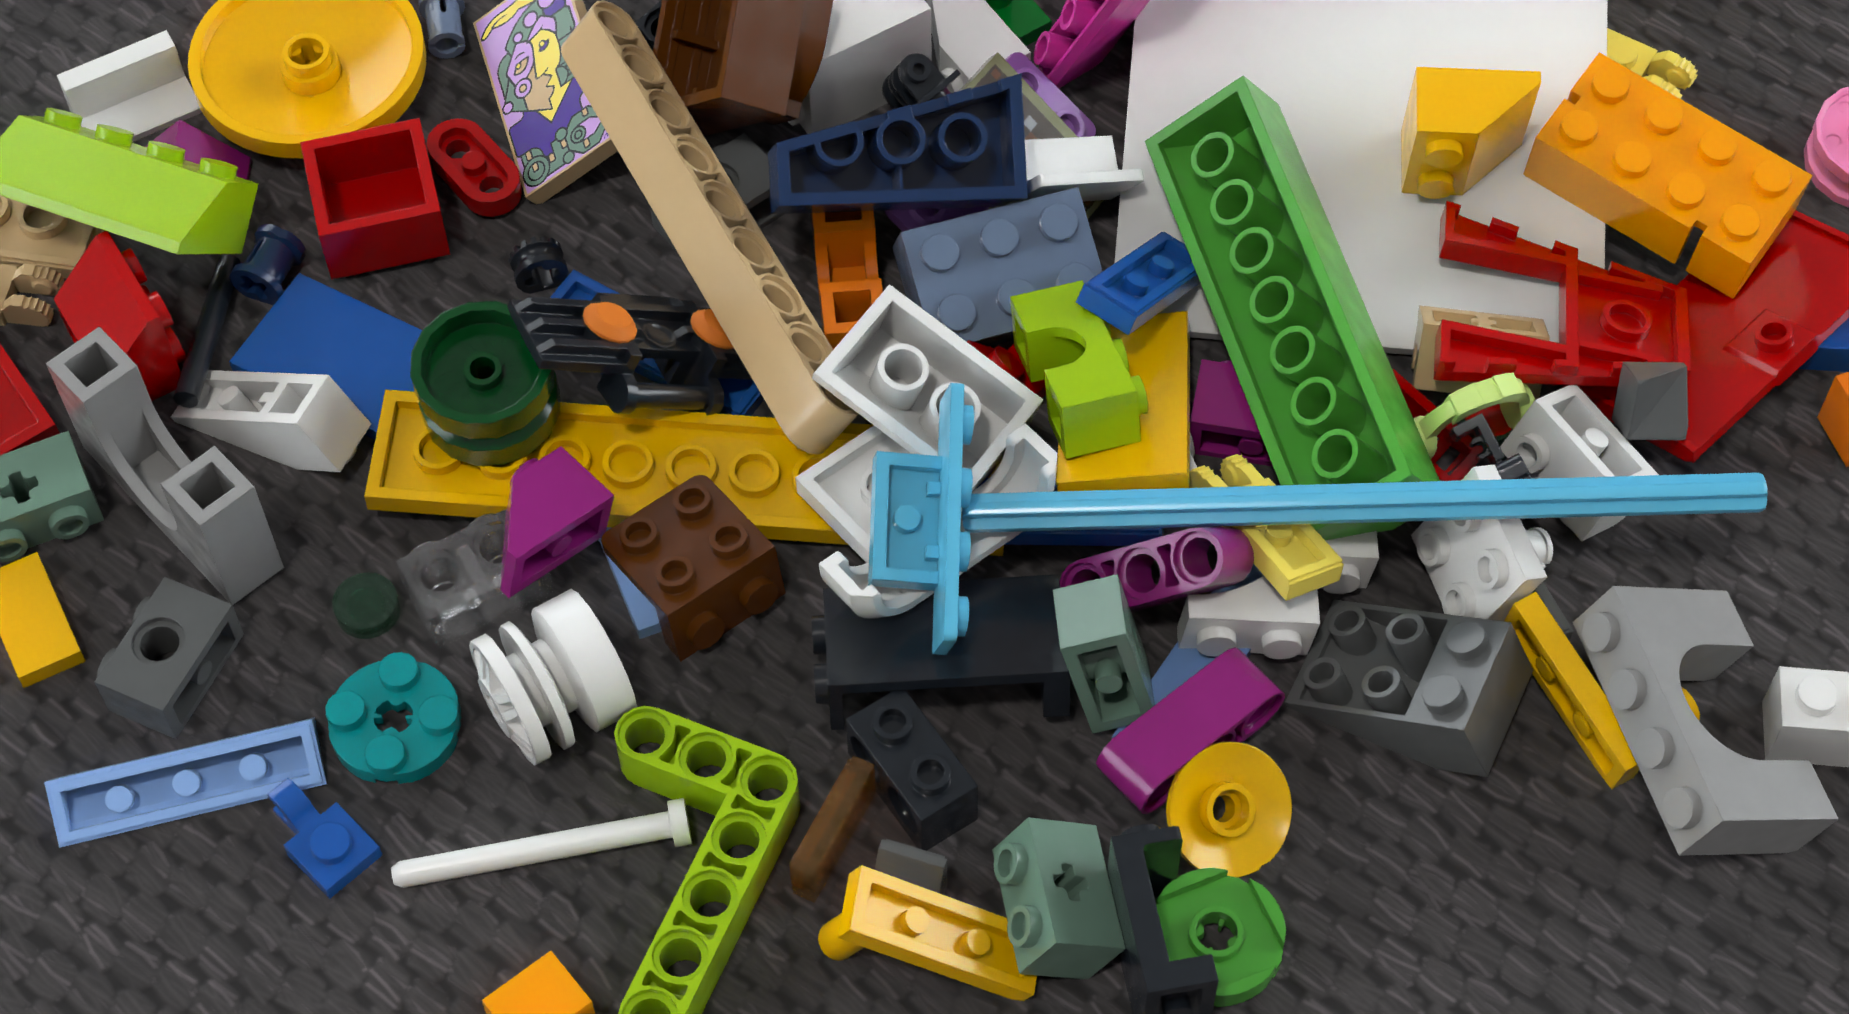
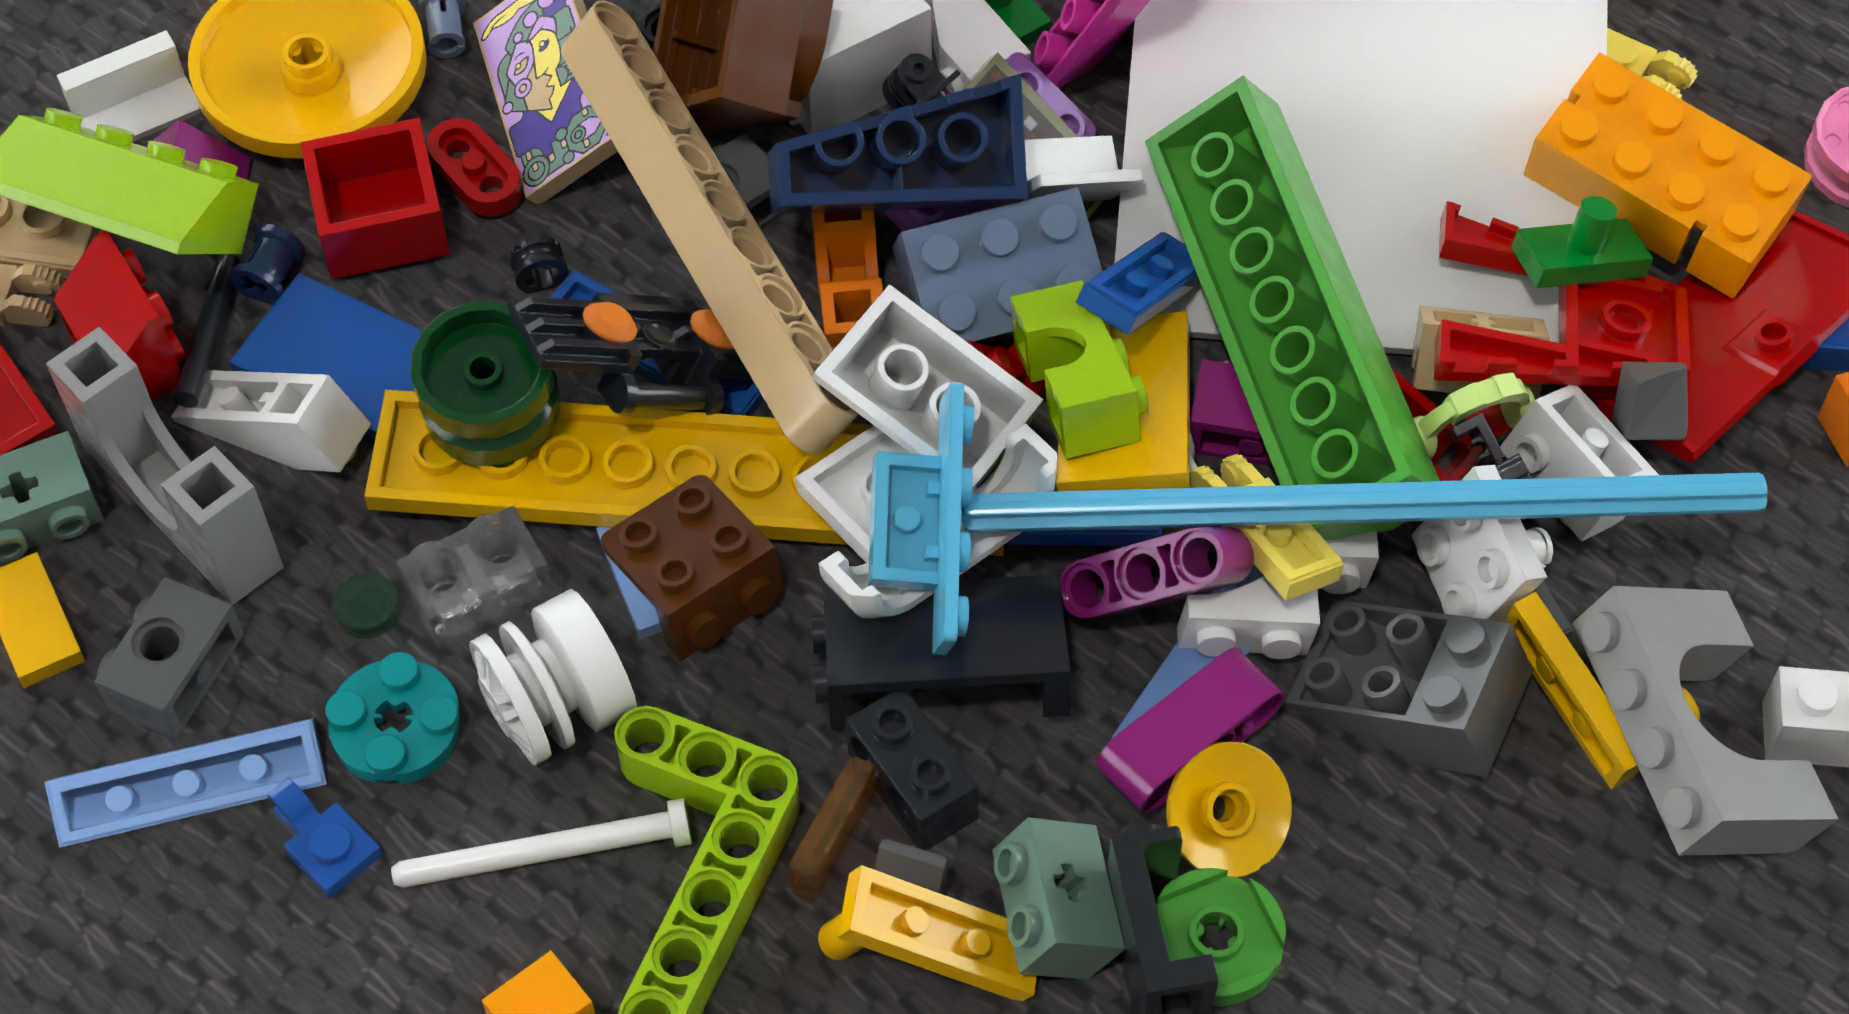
(550, 517): magenta slope -> none
(1103, 652): sand green brick -> none
(1462, 126): yellow slope -> none
(1583, 252): none -> green tile

